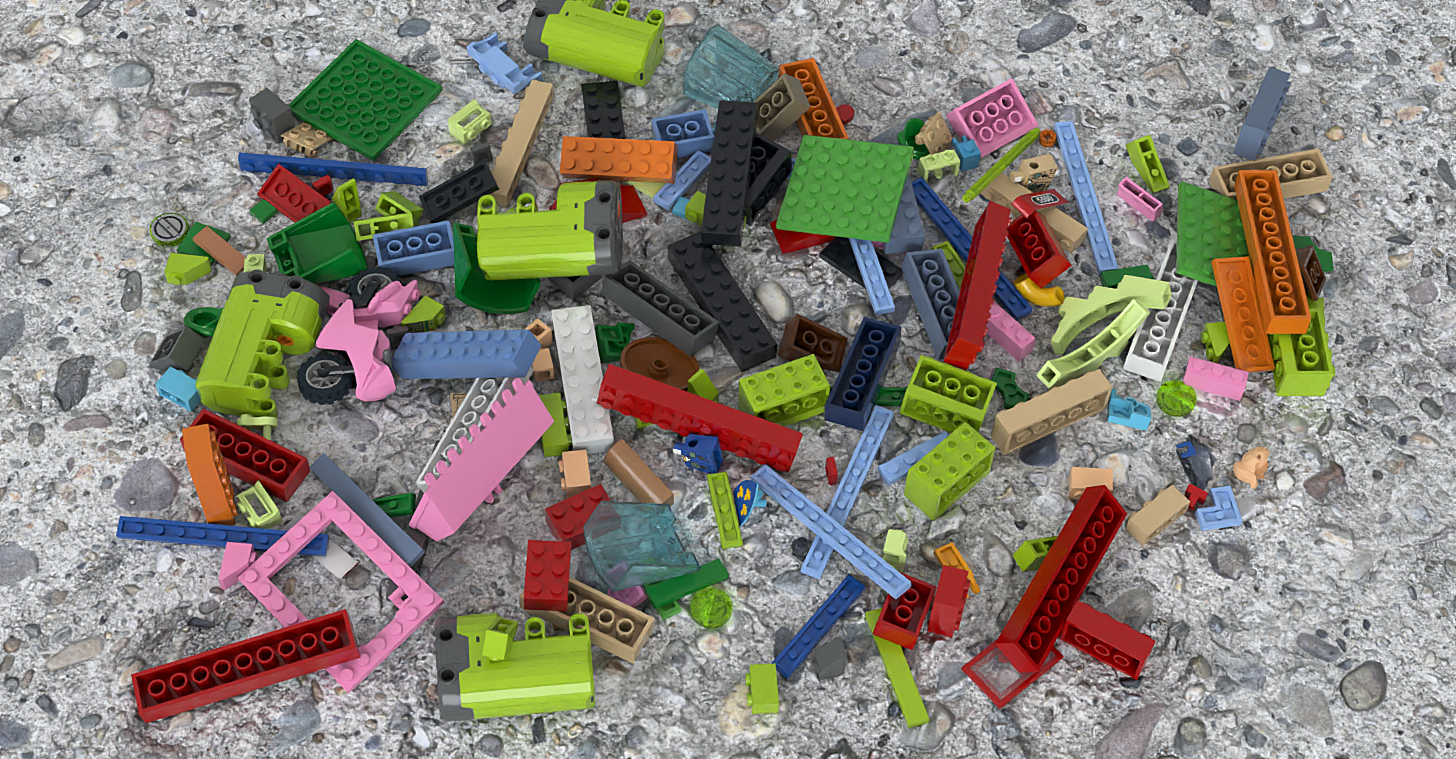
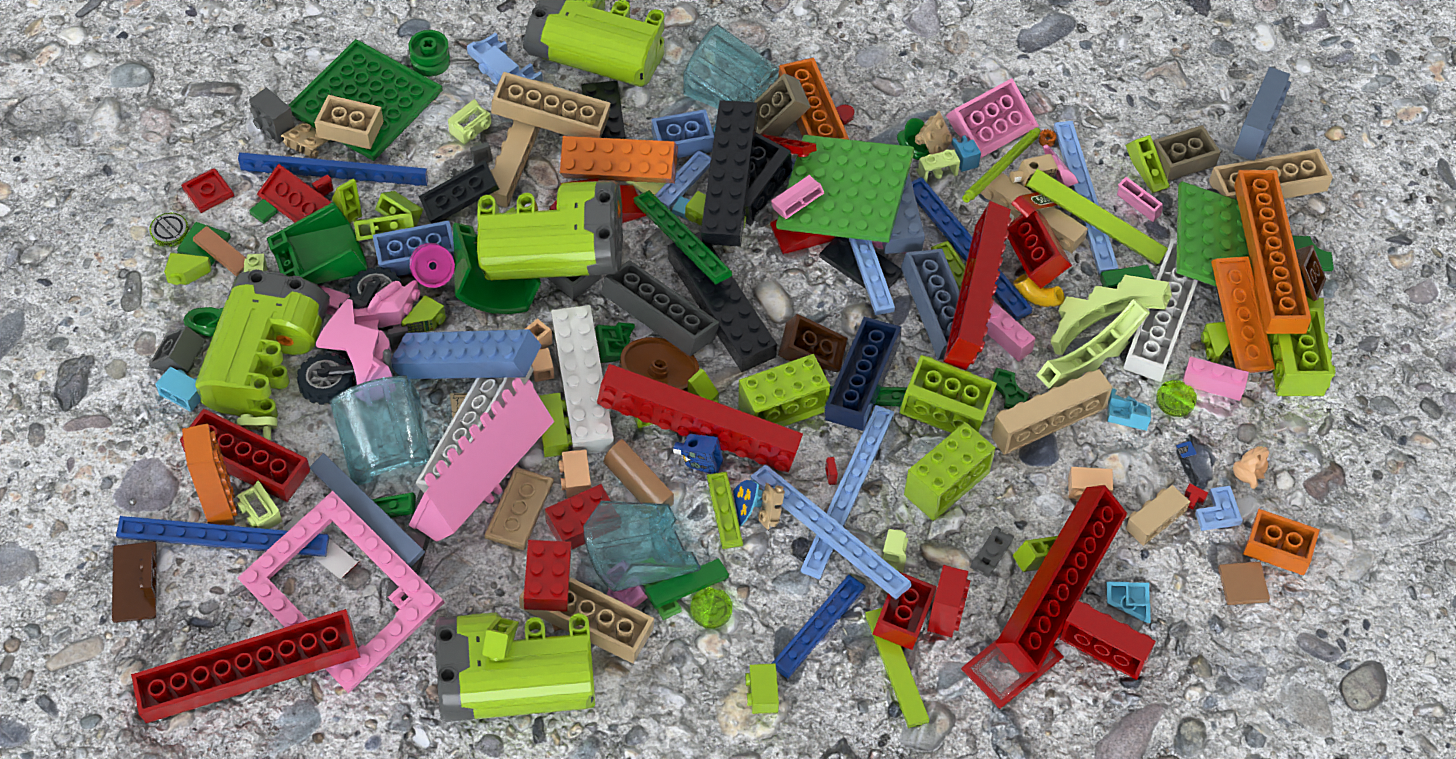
(134, 582): none -> reddish brown bracket
(207, 190): none -> red tile
(235, 561): bright pink slope -> none
(349, 121): none -> tan brick
(380, 427): none -> clear light blue windscreen
(429, 53): none -> green wheel
(441, 272): none -> dark pink wheel
(519, 508): none -> tan tile
(549, 107): none -> tan brick
(683, 237): none -> green tile
(769, 514): none -> tan hinge
(795, 146): none -> red plate
(797, 197): none -> bright pink piece
(830, 660): dark grey slope -> none
(898, 467): light blue plate -> none
(950, 556): light orange hinge -> none
(992, 552): none -> dark grey plate
(1063, 174): none -> bright pink slope
(1097, 217): none -> lime tile
(1130, 598): none -> medium azure slope
(1187, 152): none -> dark tan brick
(1243, 583): none -> medium nougat tile
(1281, 542): none -> orange brick

